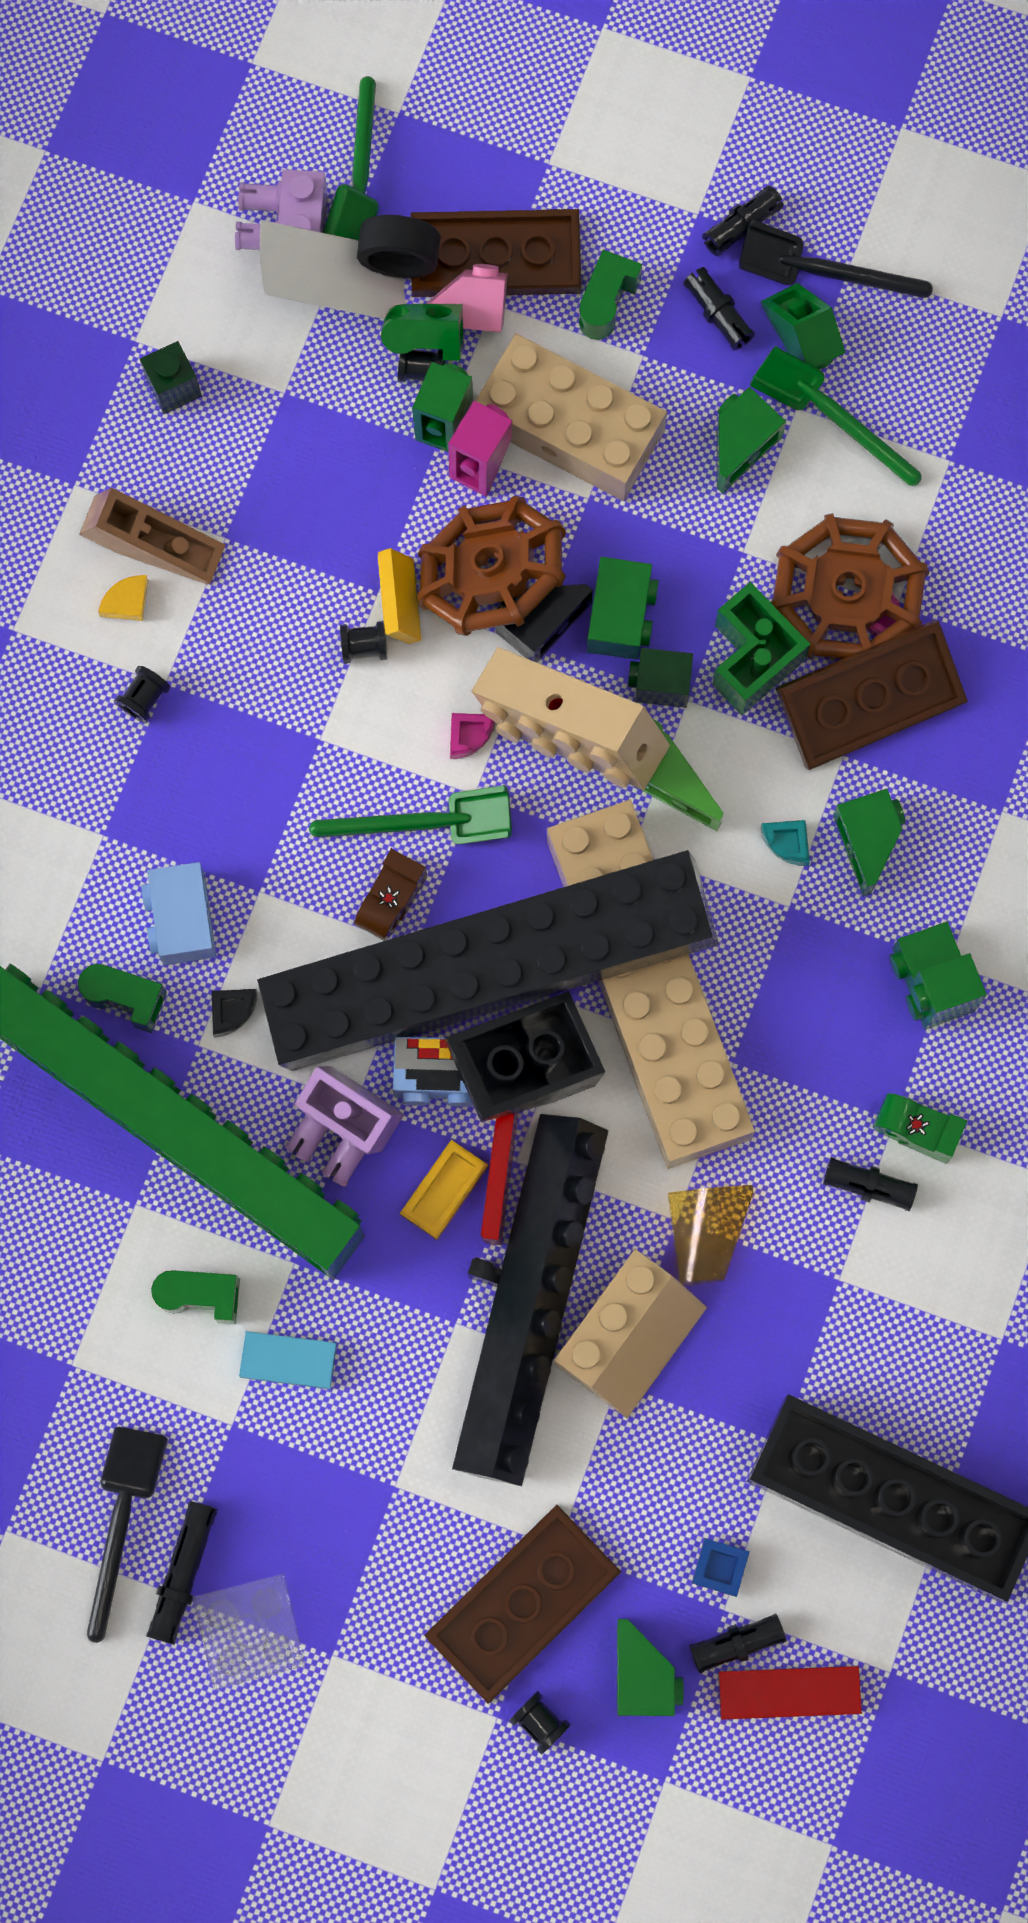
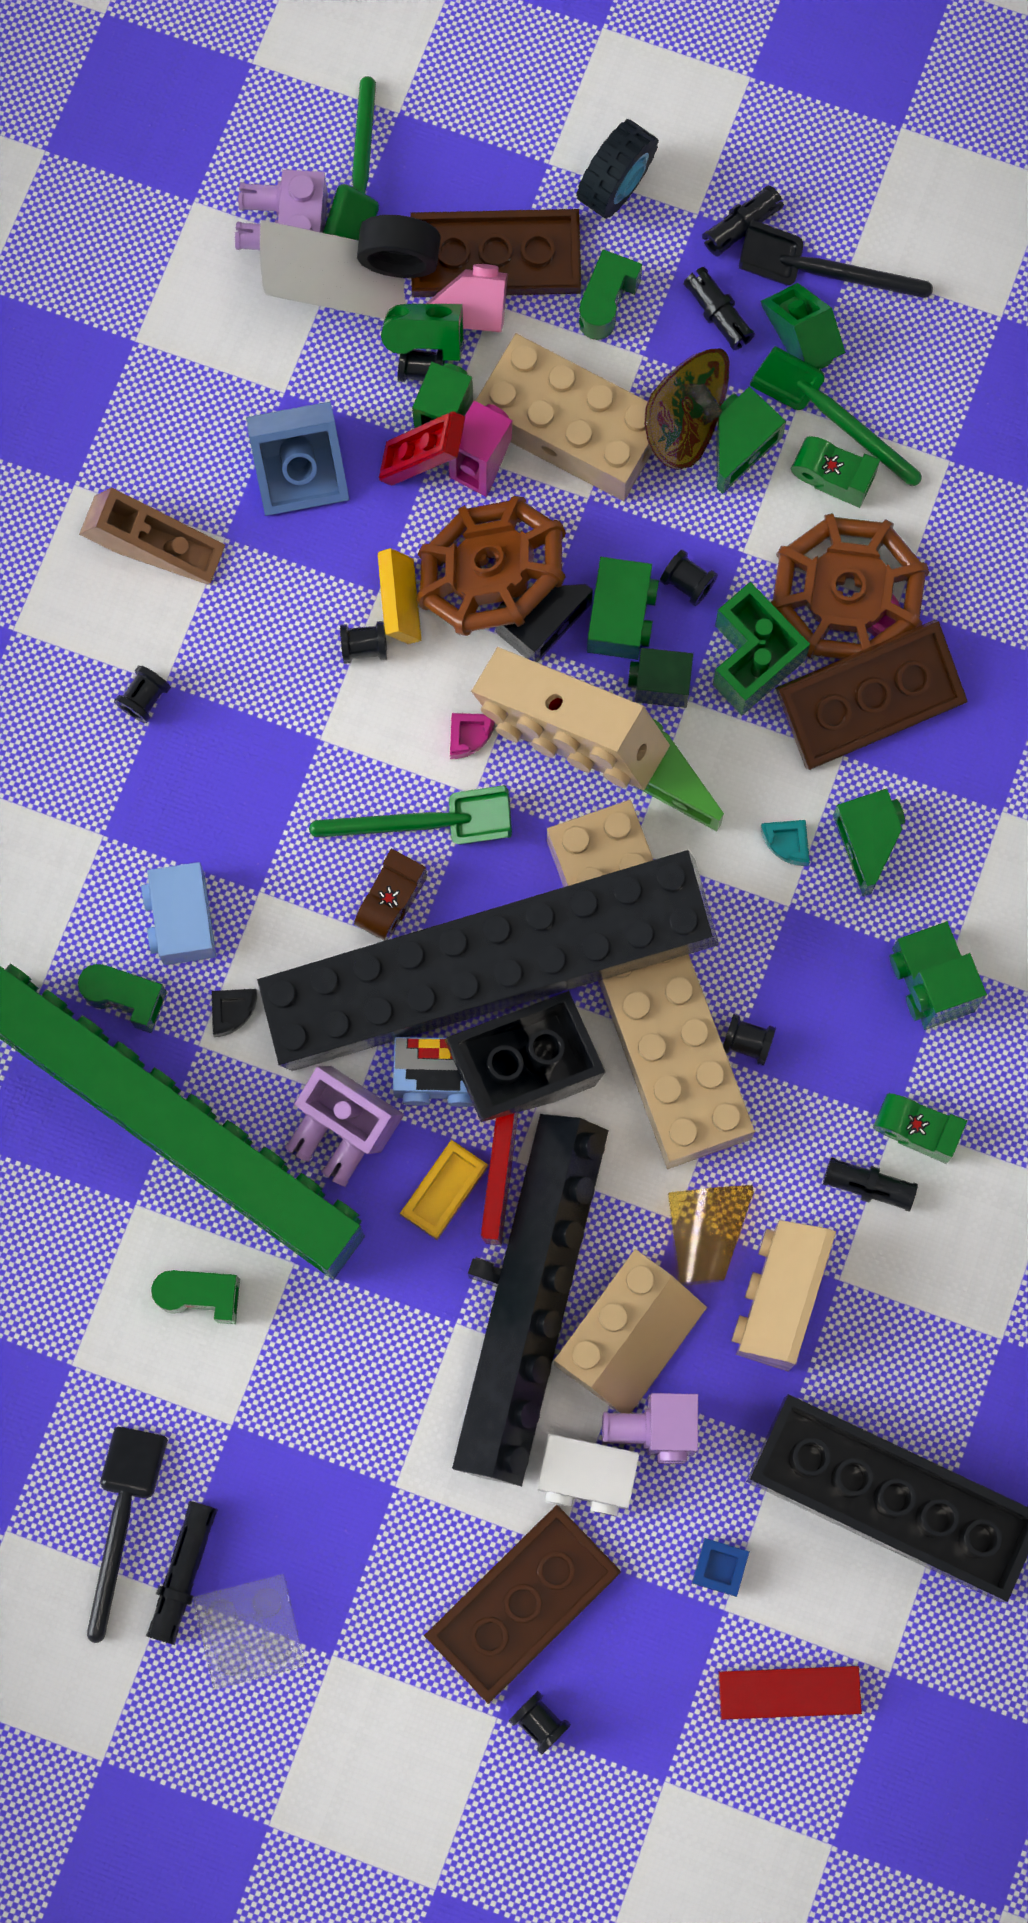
(125, 599): yellow tile -> none
(170, 377): dark green brick -> none
(288, 1360): medium azure tile -> none
(297, 458): none -> medium blue slope
(422, 448): none -> red tile
(588, 1473): none -> white brick
(617, 168): none -> black wheel
(644, 1676): green slope -> none
(664, 1428): none -> lavender brick
(687, 408): none -> clear smoke shield
(688, 577): none -> black bush
(737, 1643): black pin -> none
(749, 1039): none -> black bush
(783, 1293): none -> tan slope
(835, 470): none -> green leg

